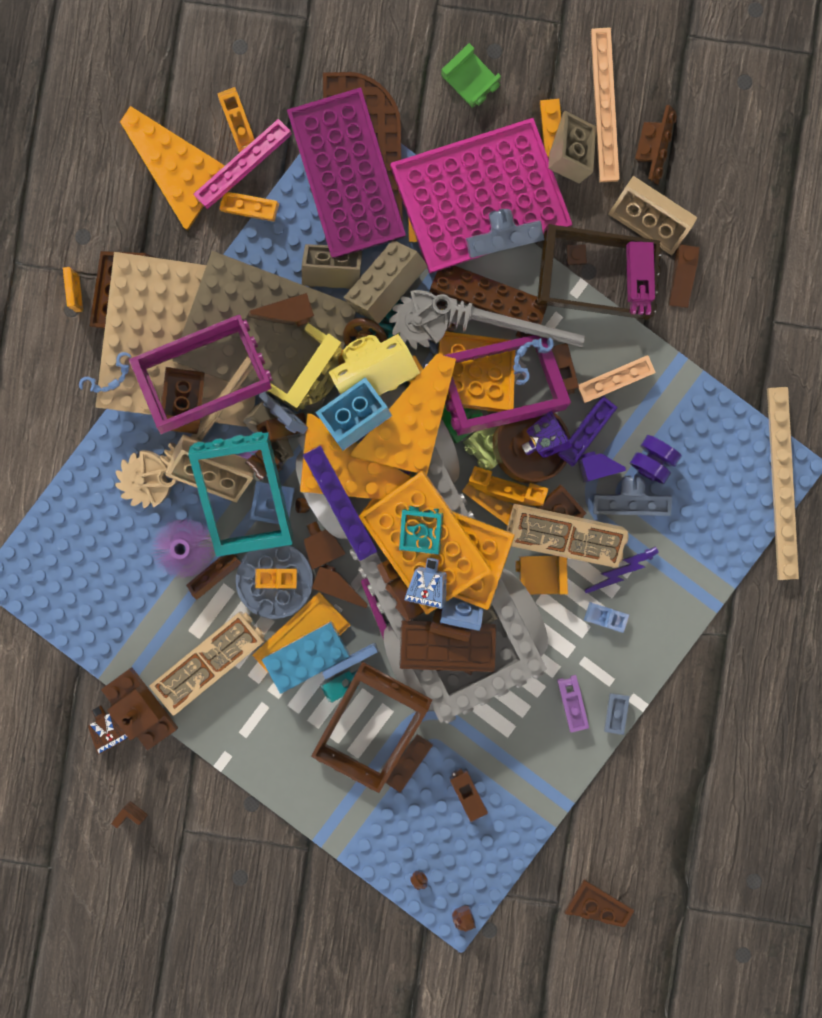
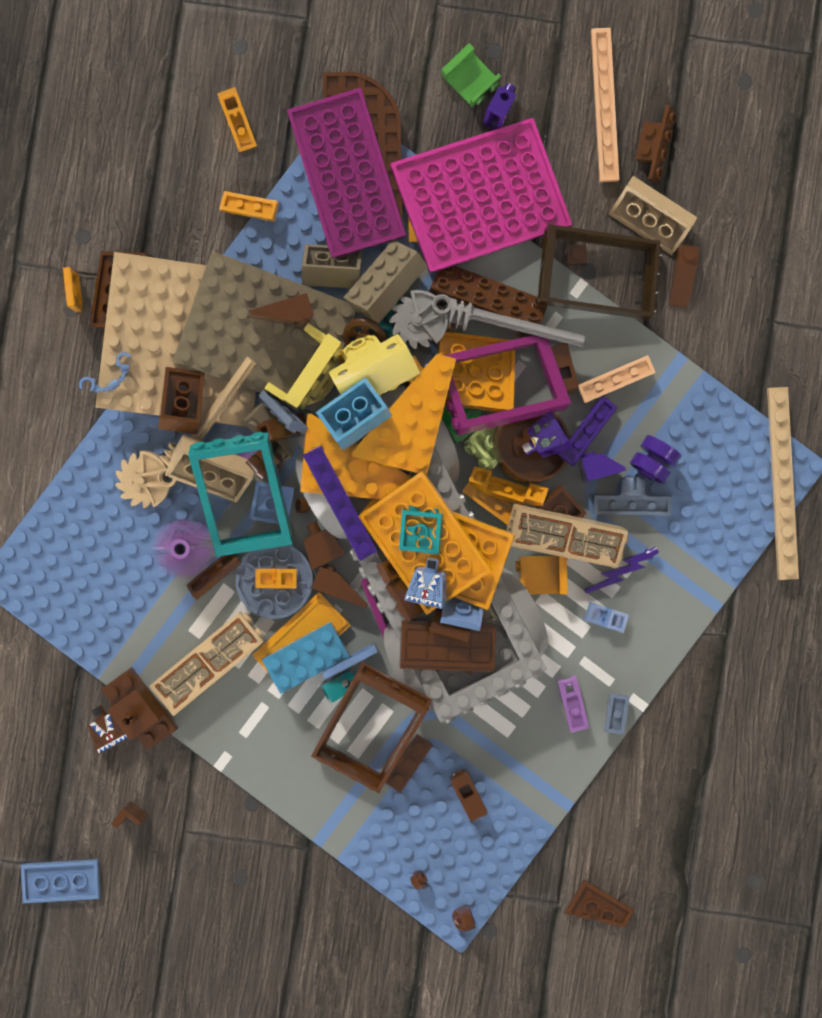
(60, 881): none -> medium blue tile
(173, 163): light orange wing -> none
(186, 344): magenta window -> none
(242, 164): dark pink plate -> none
(500, 107): none -> dark purple torso
(504, 234): sand blue plate -> none
(520, 353): medium blue piece -> none
(550, 121): light orange plate -> none
(573, 148): dark tan slope -> none
(640, 267): magenta hinge -> none

